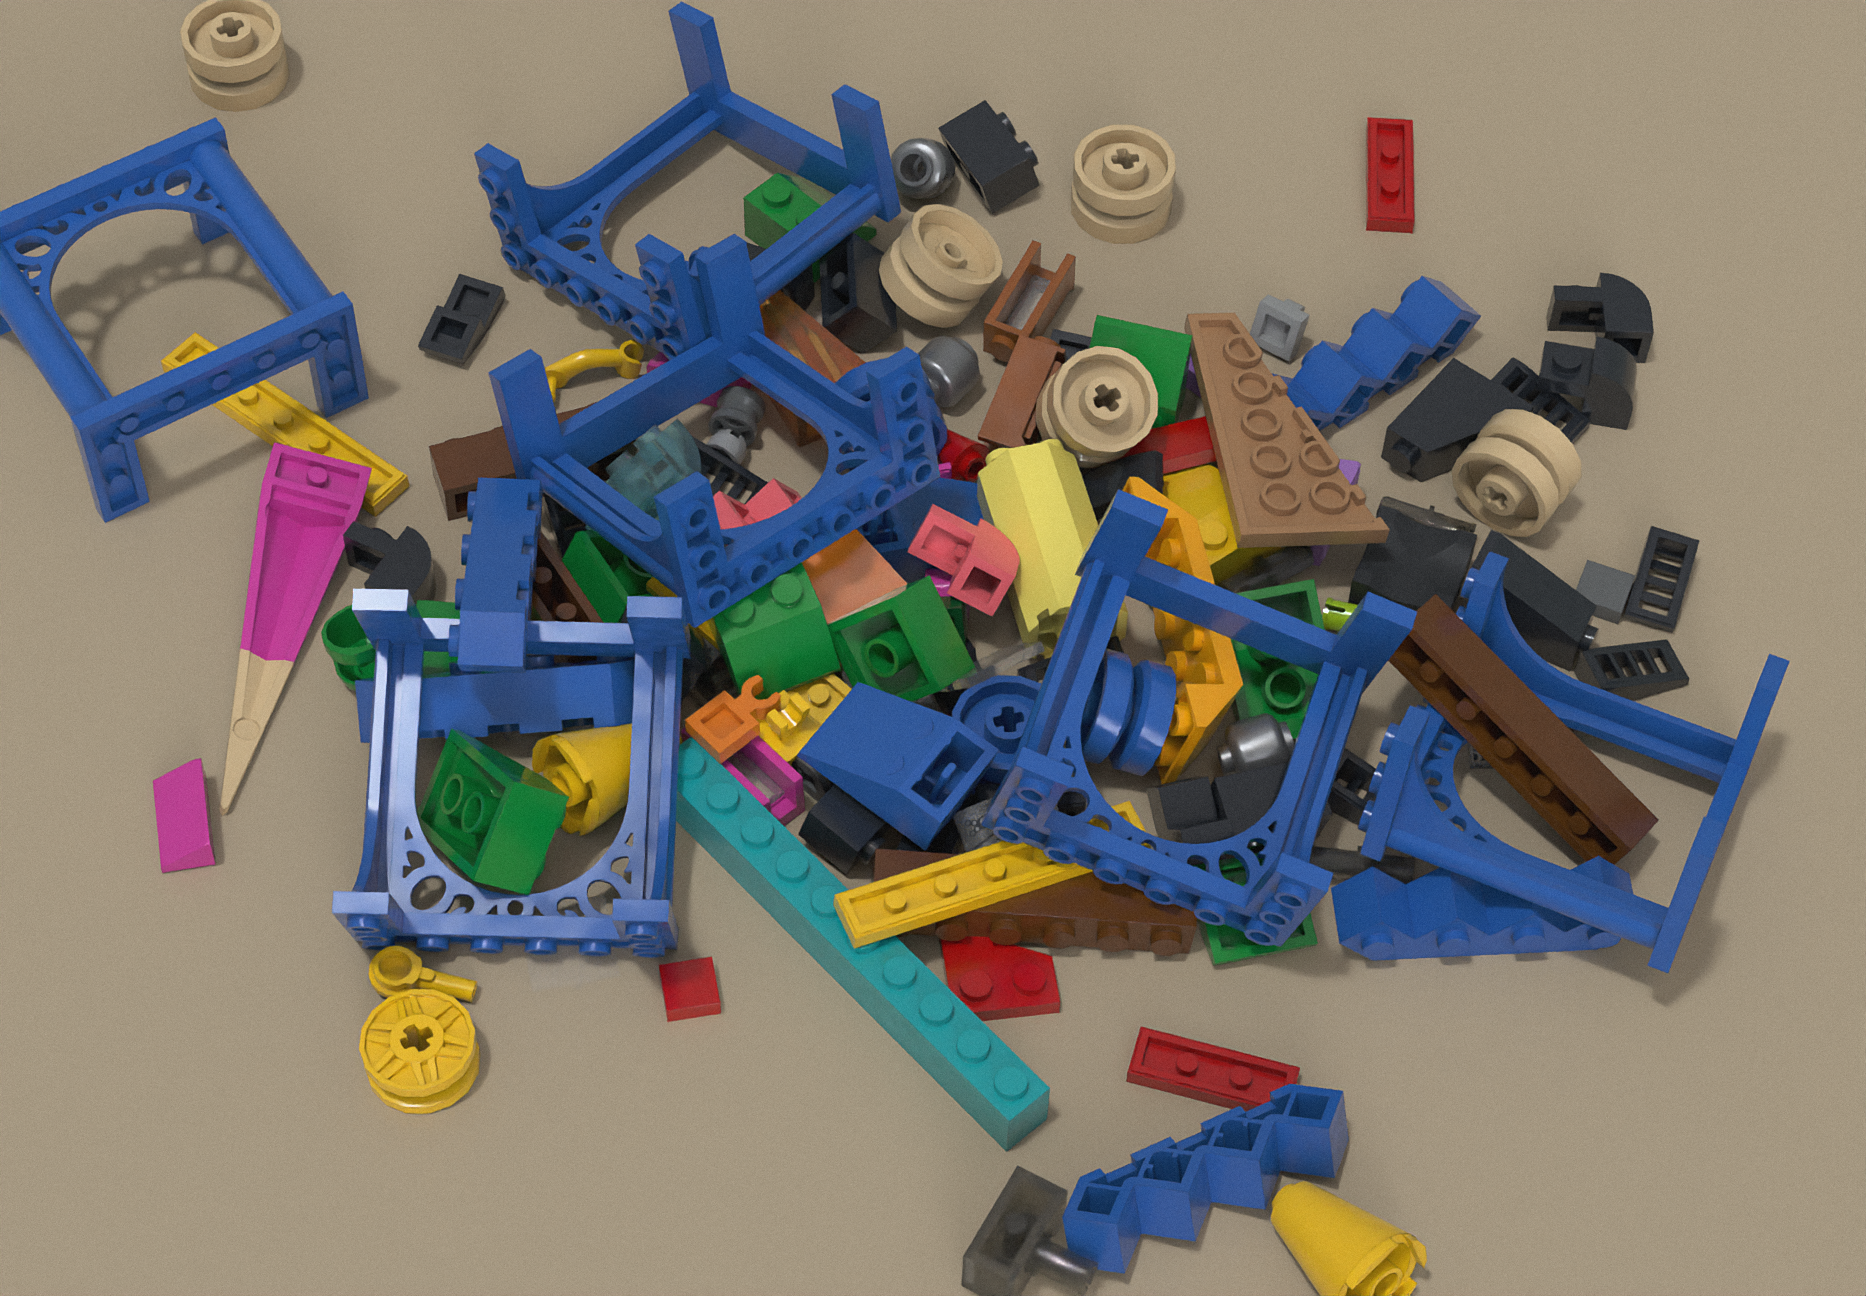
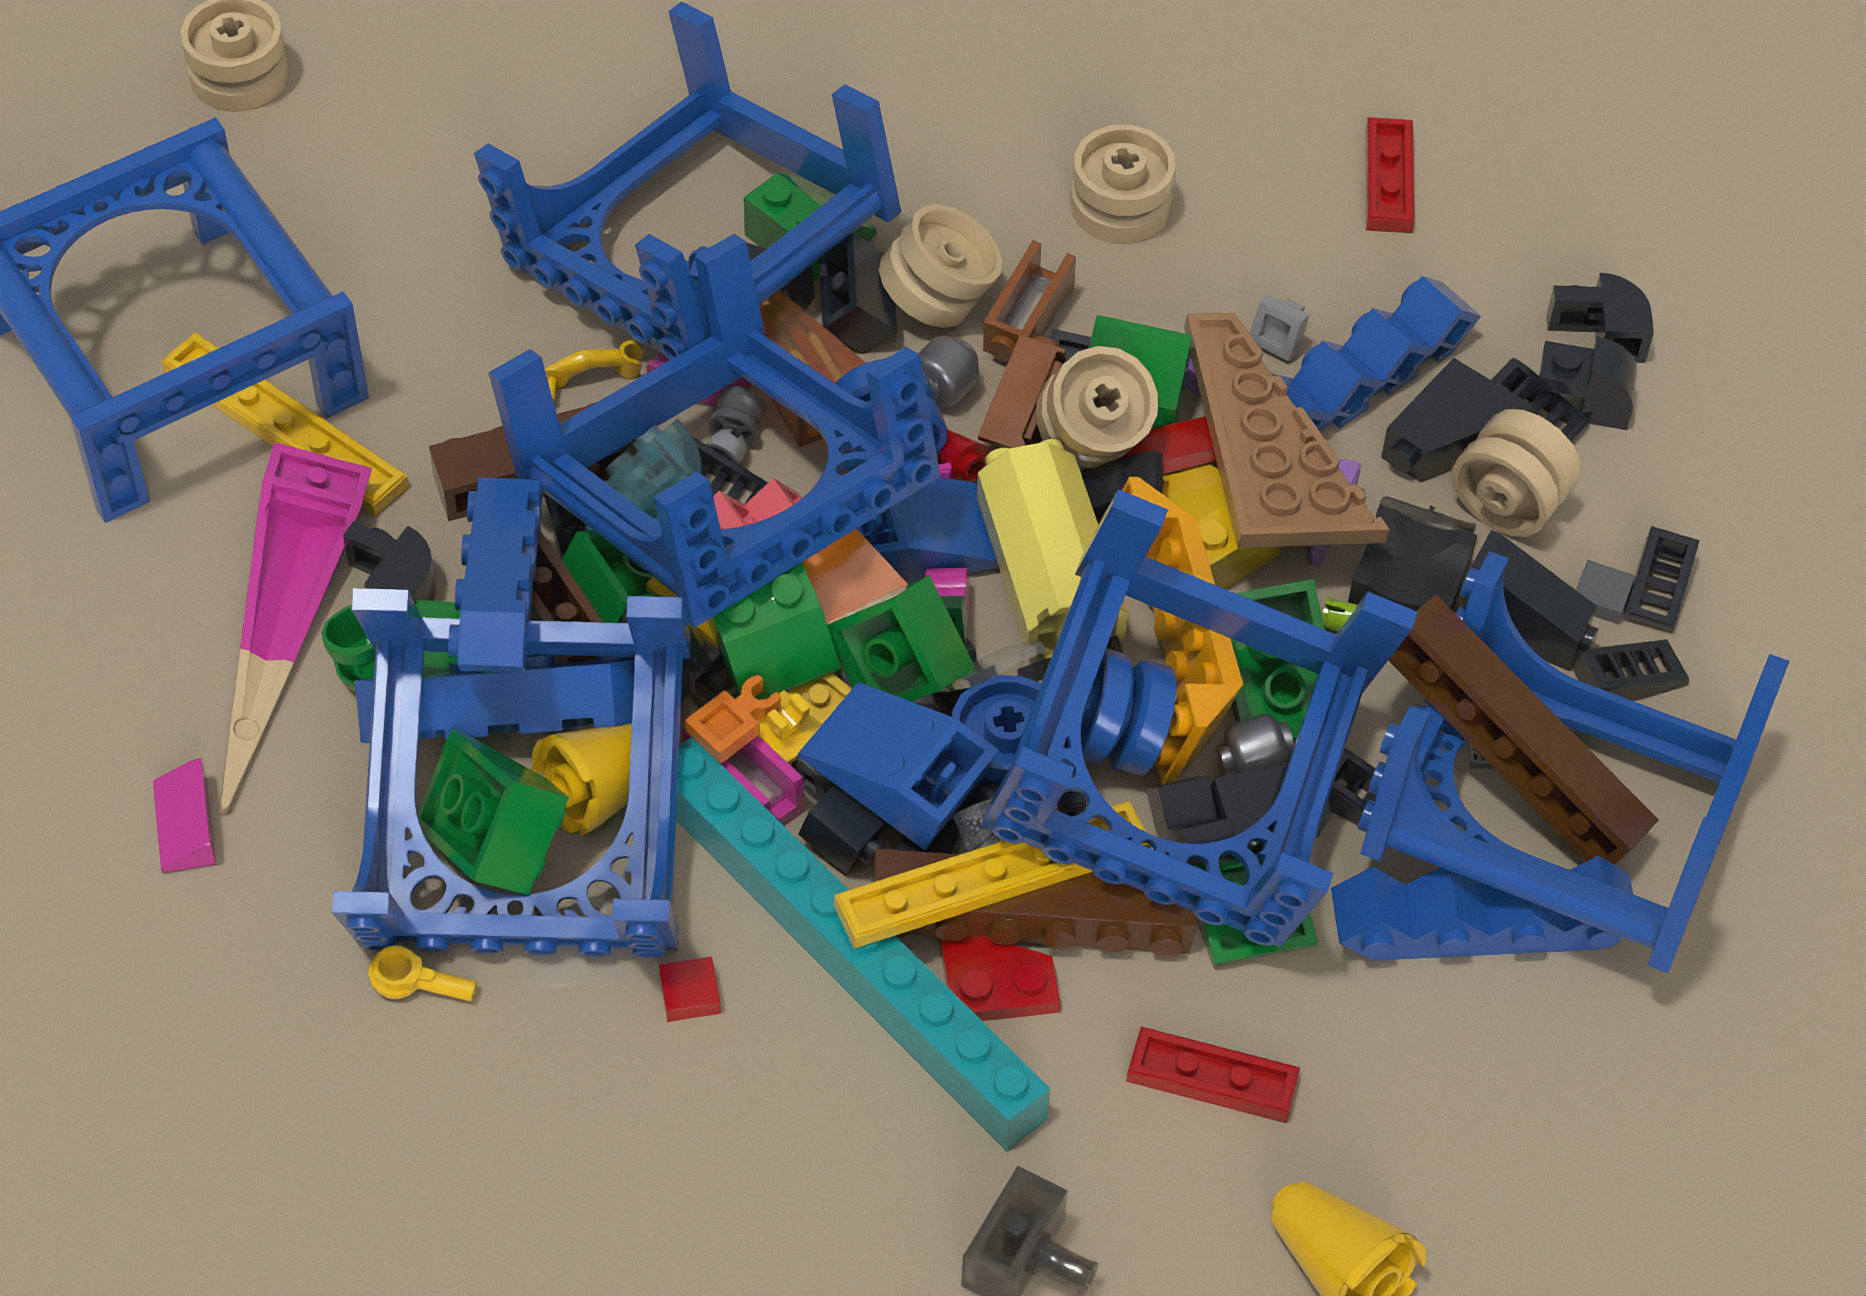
(427, 1078): yellow wheel -> none
(463, 320): black slope -> none
(936, 172): flat silver head -> none
(976, 556): coral brick -> none
(990, 155): black brick -> none
(1228, 1162): blue brick -> none
(1271, 569): clear smoke axle -> none
(1348, 863): clear smoke pin -> none

